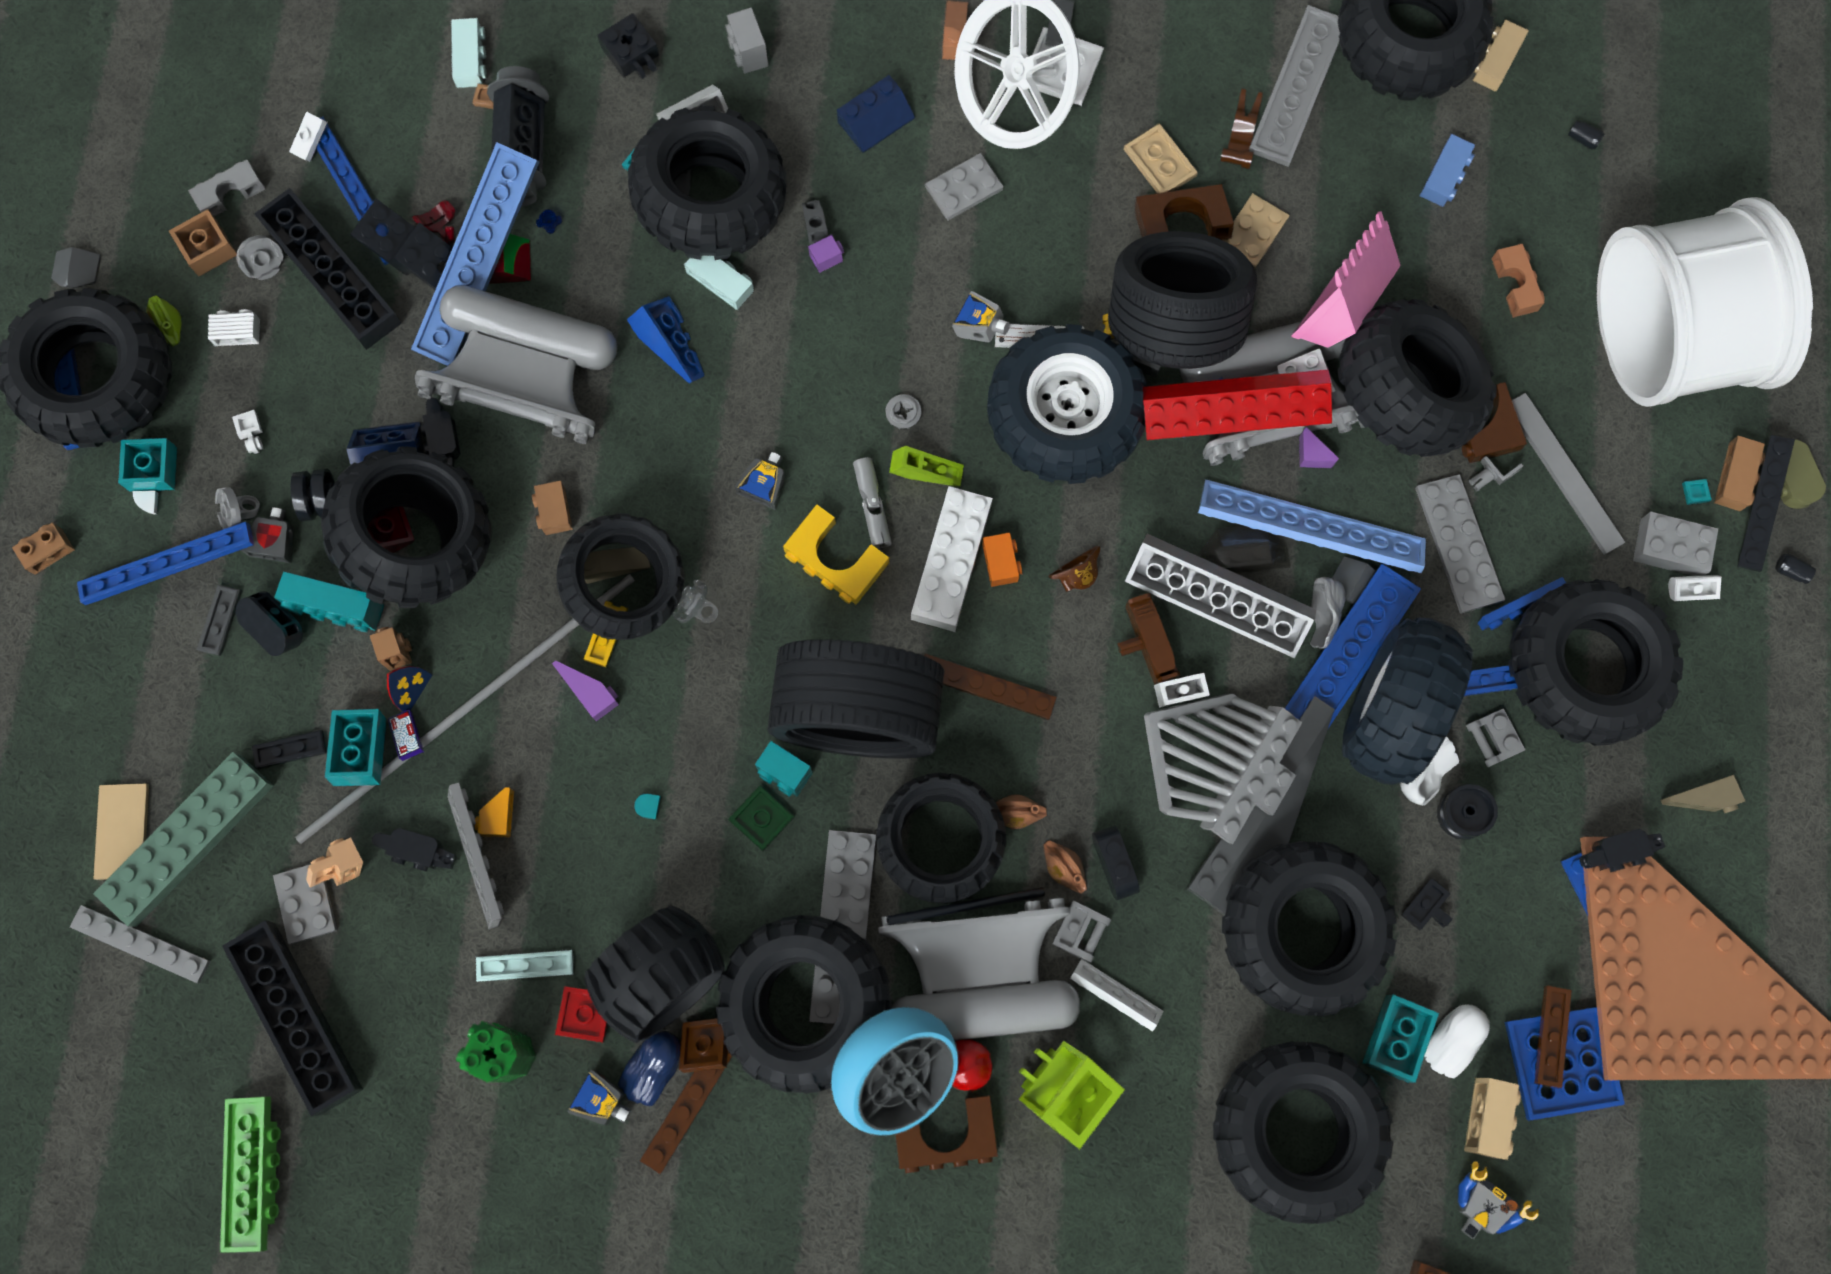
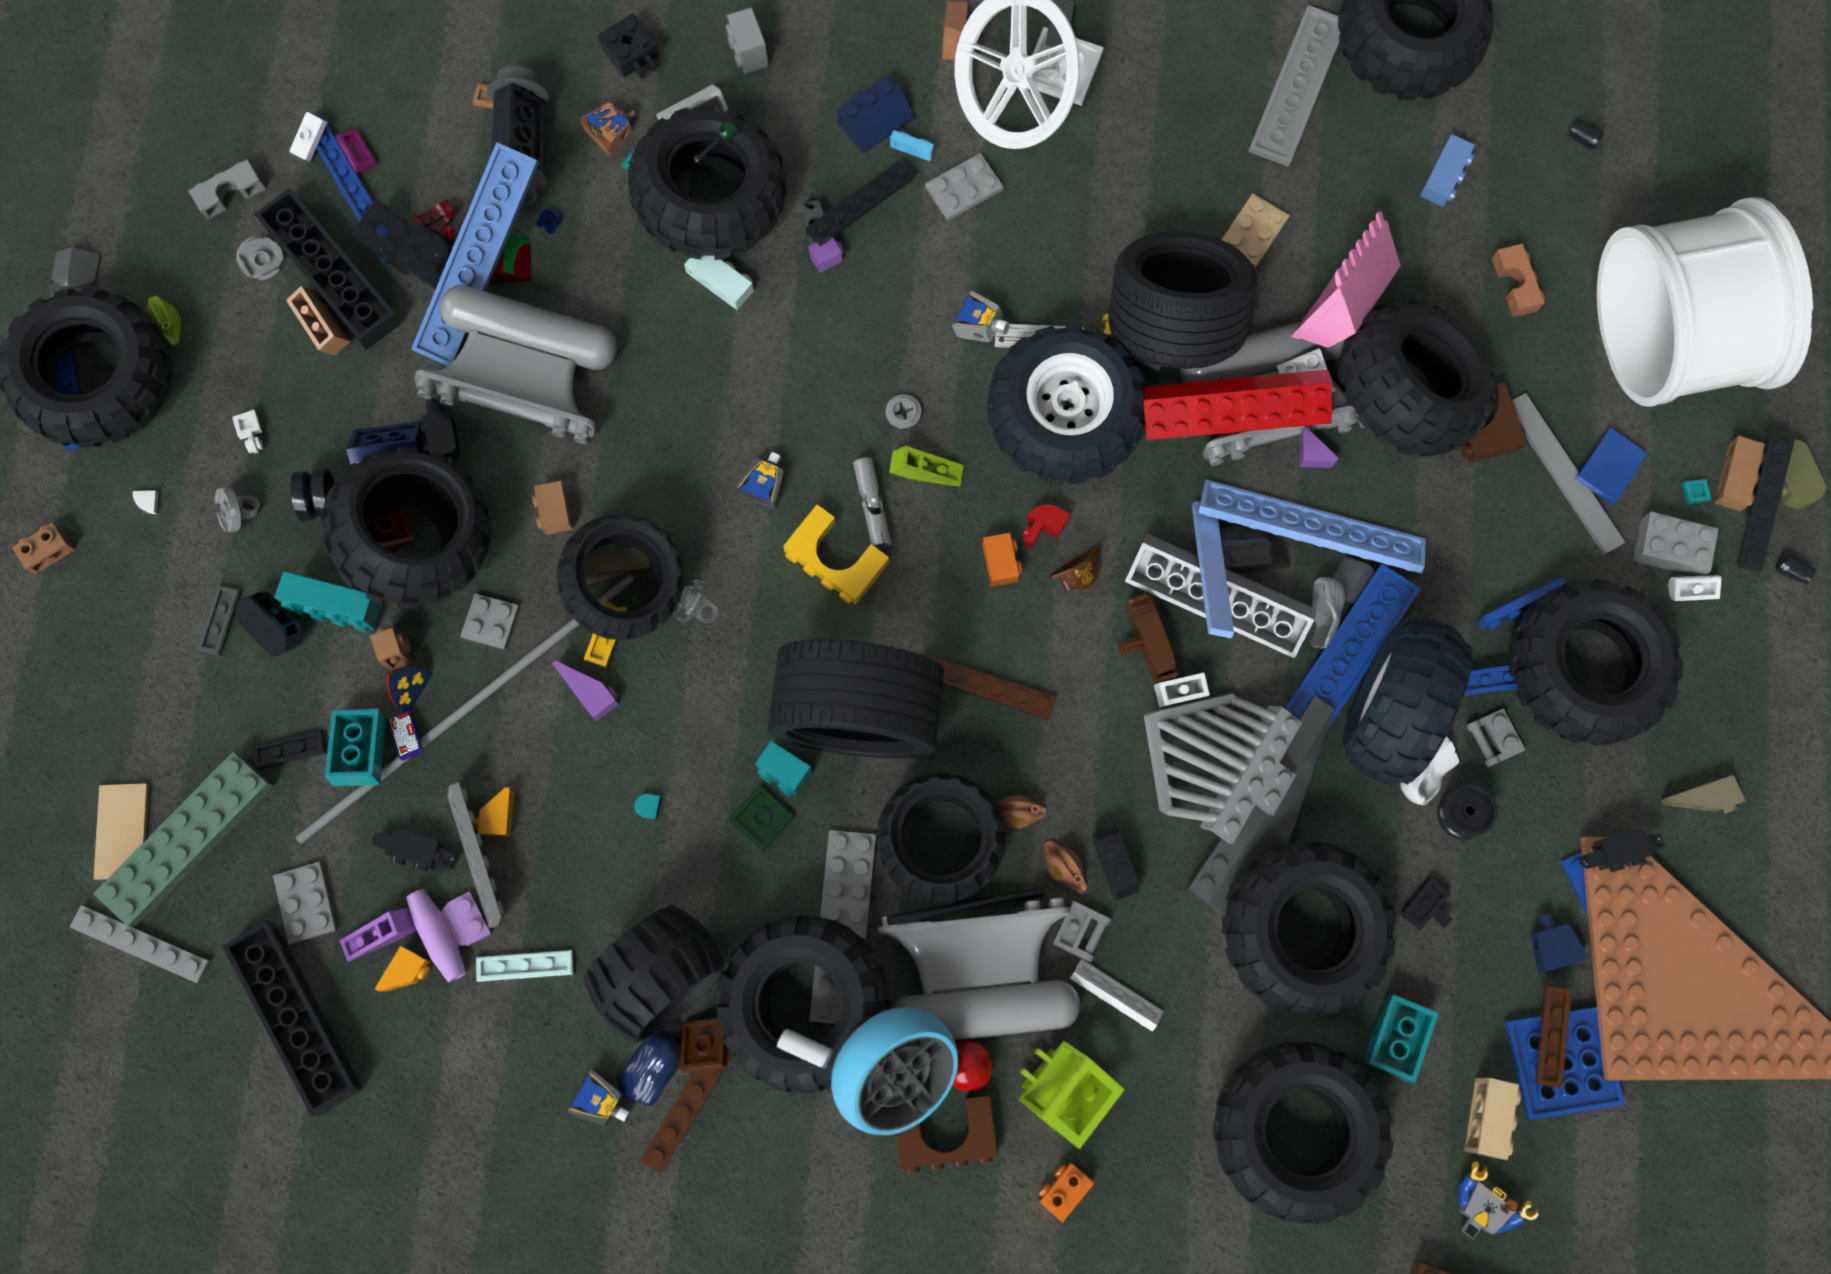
(147, 464): teal brick -> none
(165, 563): blue plate -> none
(203, 242): medium nougat brick -> none
(234, 328): white brick -> none
(248, 1174): bright green plate -> none
(272, 538): dark grey torso -> none
(318, 320): none -> medium nougat brick
(341, 864): light nougat brick -> none
(356, 150): none -> magenta tile
(378, 934): none -> medium lavender slope
(403, 970): none -> light orange slope
(445, 930): none -> lavender plate
(468, 52): light aqua brick -> none
(490, 621): none -> light grey plate
(496, 1053): green brick -> none
(579, 1017): red plate -> none
(608, 126): none -> torso
(660, 329): blue wedge -> none
(726, 131): none -> hinge
(805, 1048): none -> white brick
(860, 203): none -> black plate
(918, 147): none -> medium azure plate
(951, 559): white brick -> none
(1045, 518): none -> red brick
(1065, 1191): none -> orange brick
(1160, 160): tan plate -> none
(1205, 202): reddish brown arch -> none
(1213, 574): none -> light blue tile
(1242, 134): reddish brown flag -> none
(1457, 1040): white hair -> none
(1460, 544): light grey plate -> none
(1491, 473): light grey bracket -> none
(1500, 55): tan brick -> none
(1555, 945): none -> dark blue torso
(1611, 466): none -> blue tile

